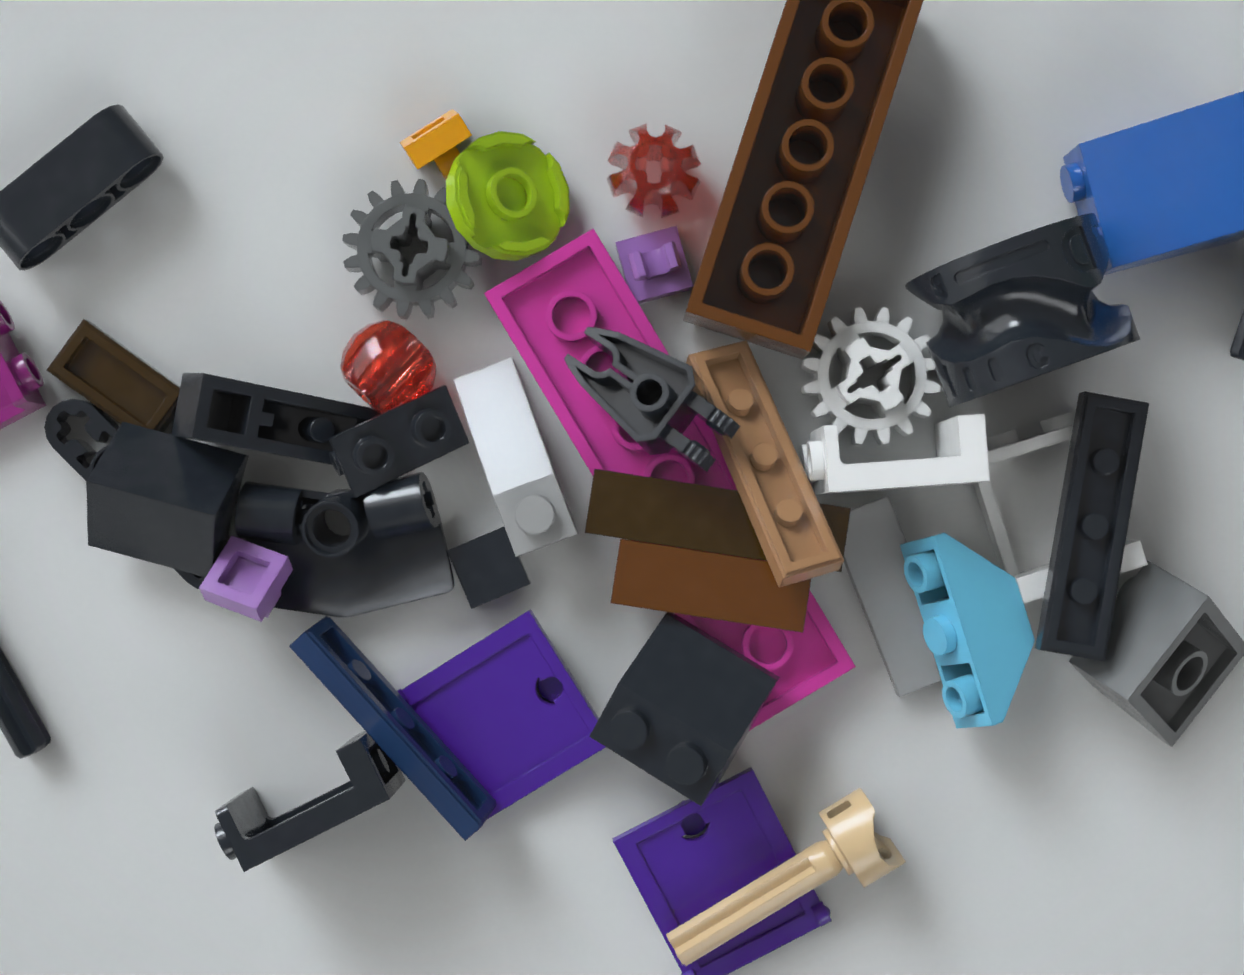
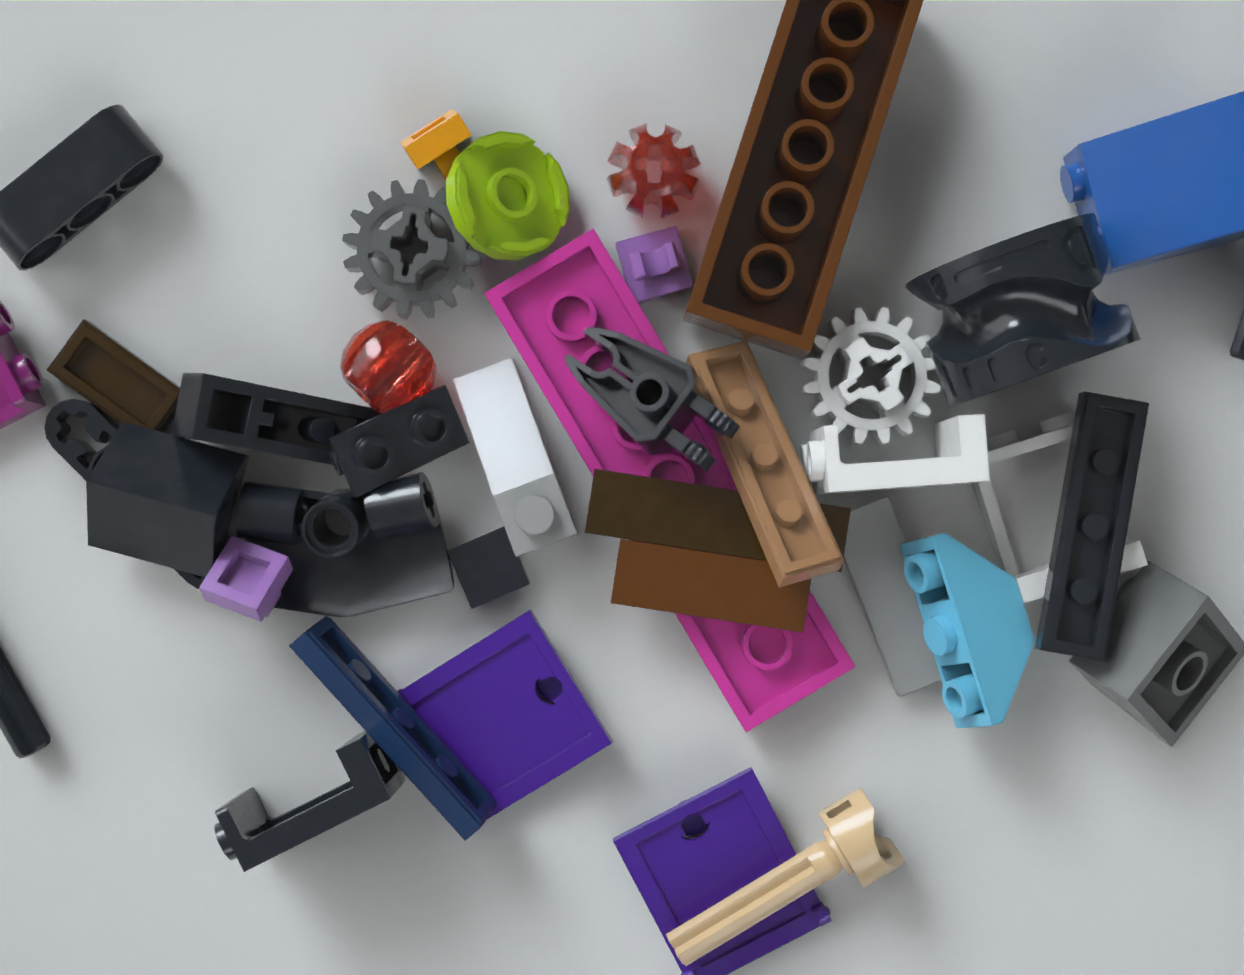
(684, 707): black slope -> none

